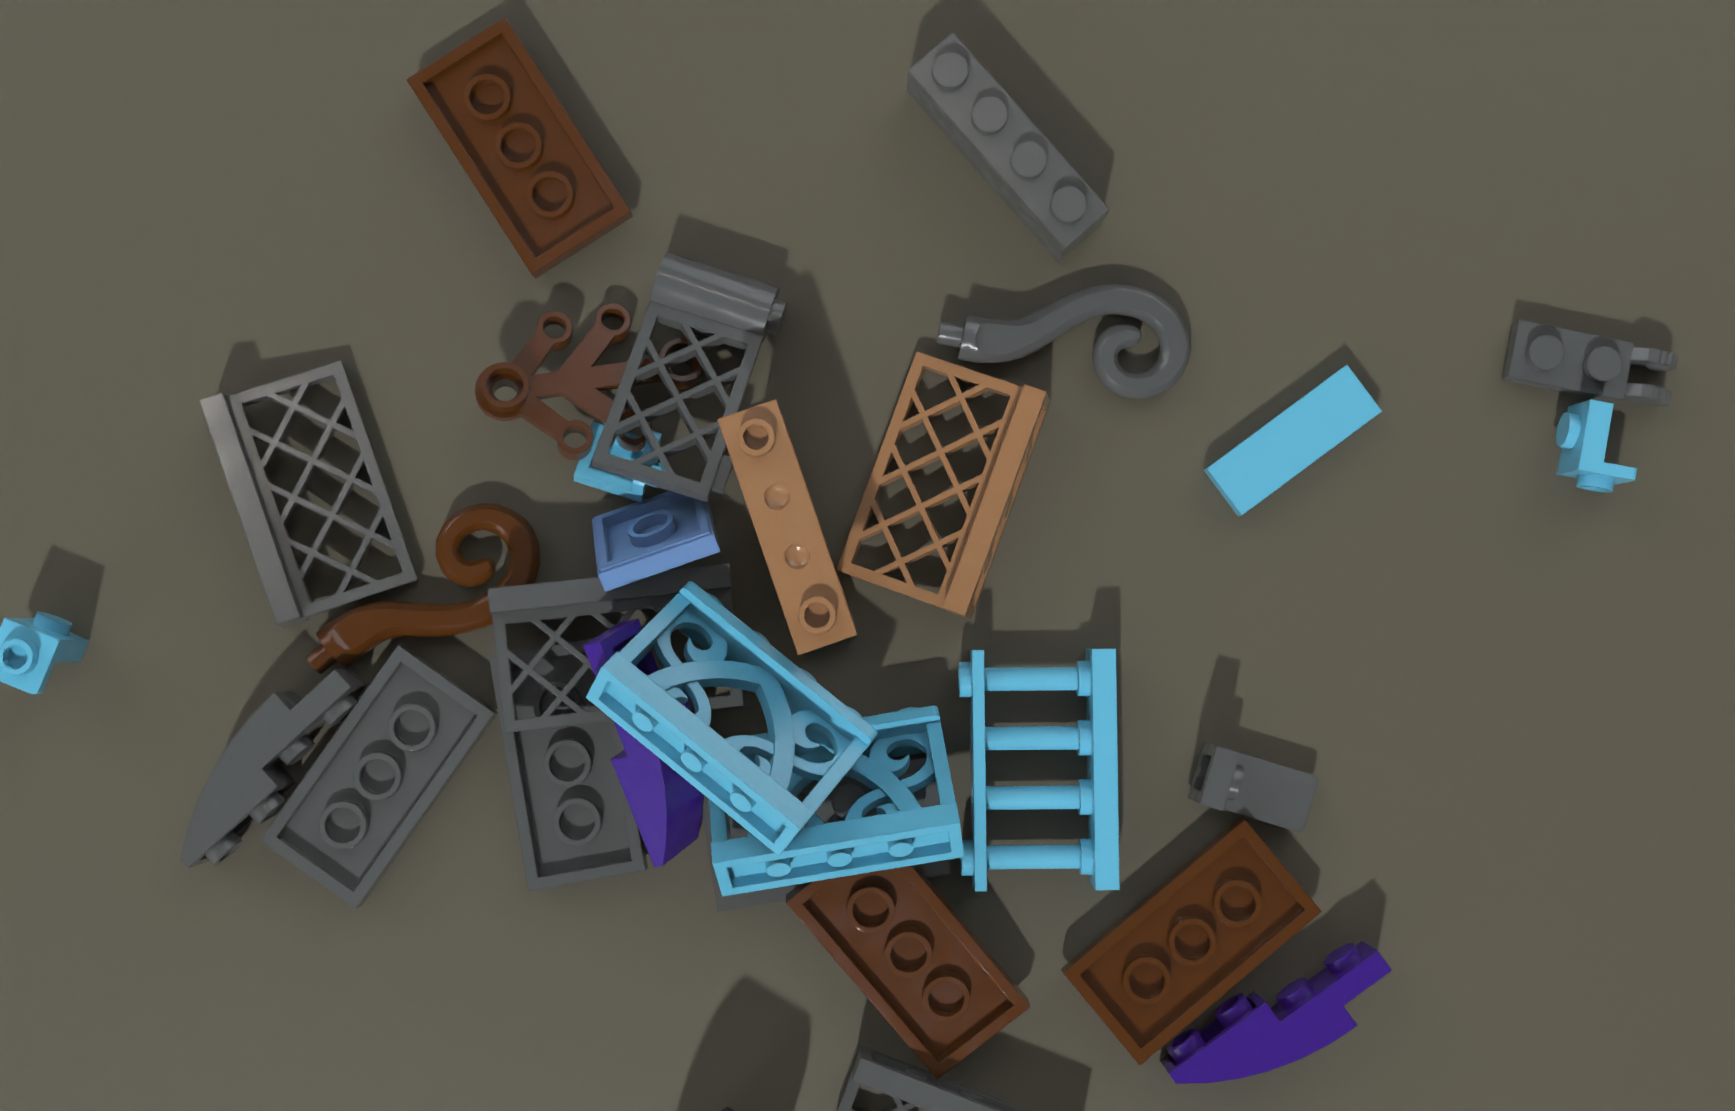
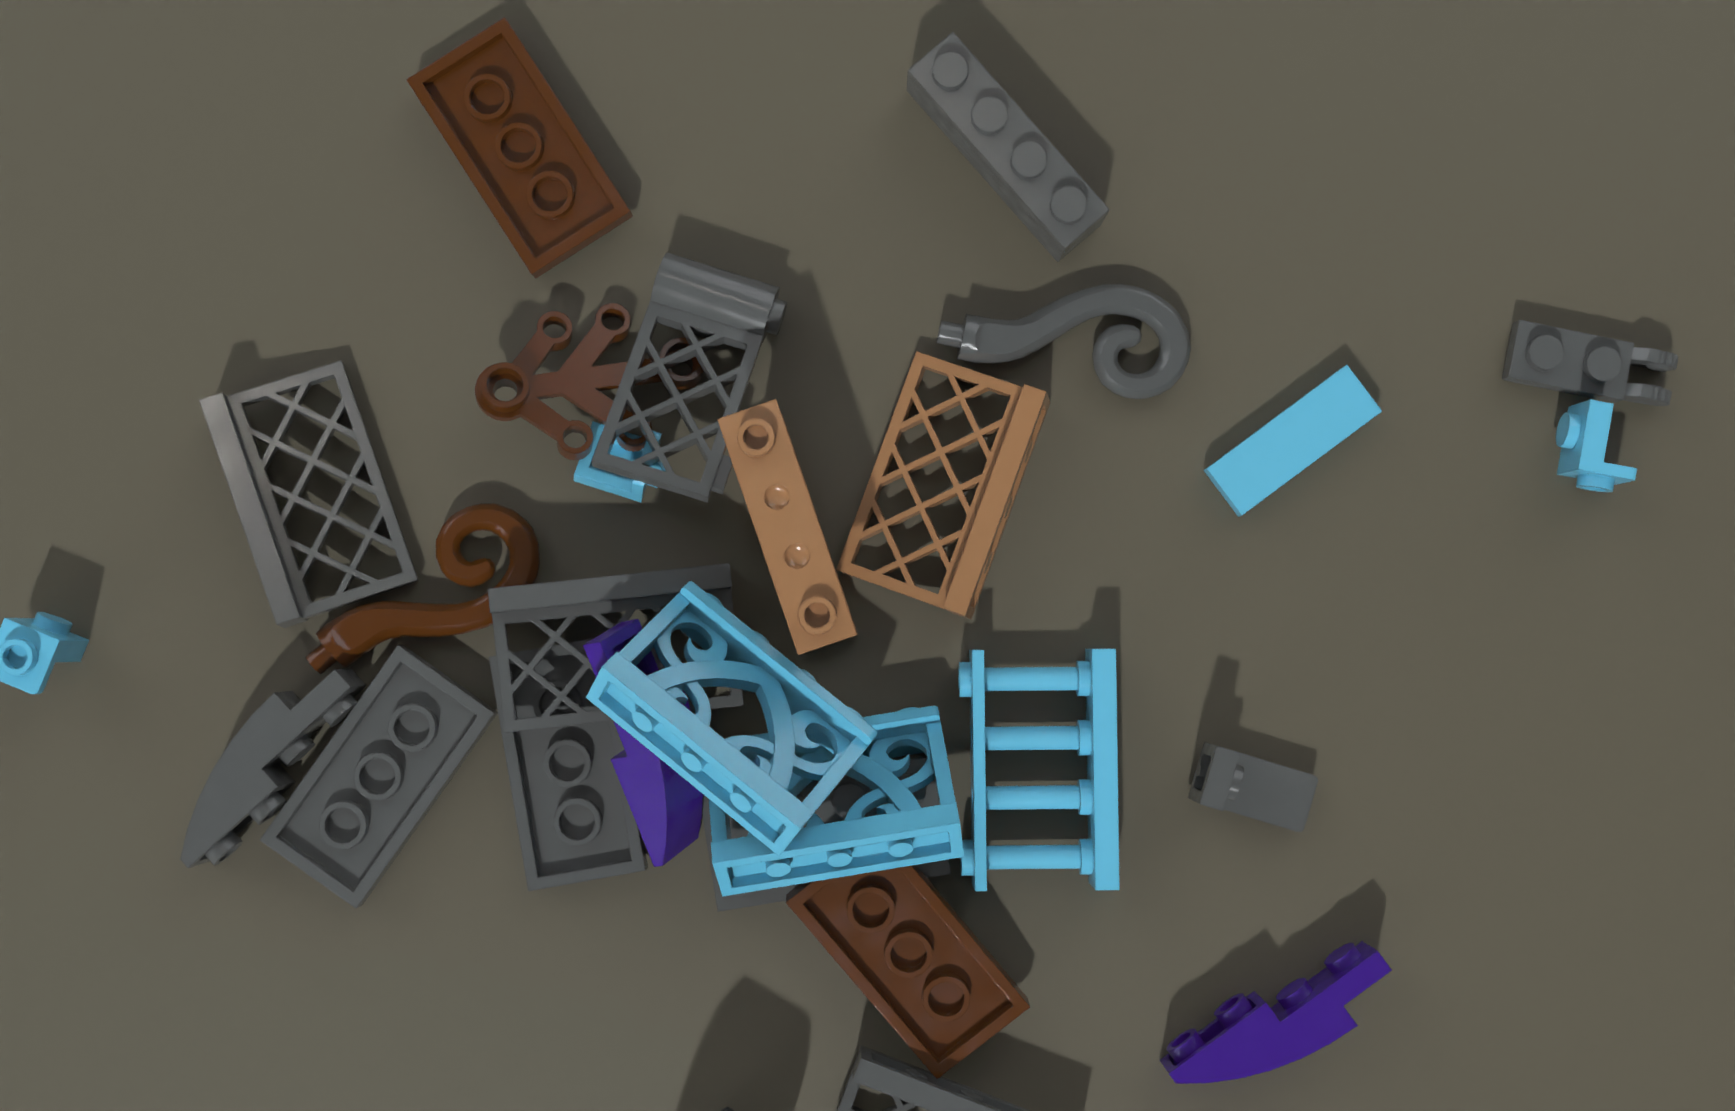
(652, 538): medium blue tile -> none
(1190, 940): reddish brown plate -> none

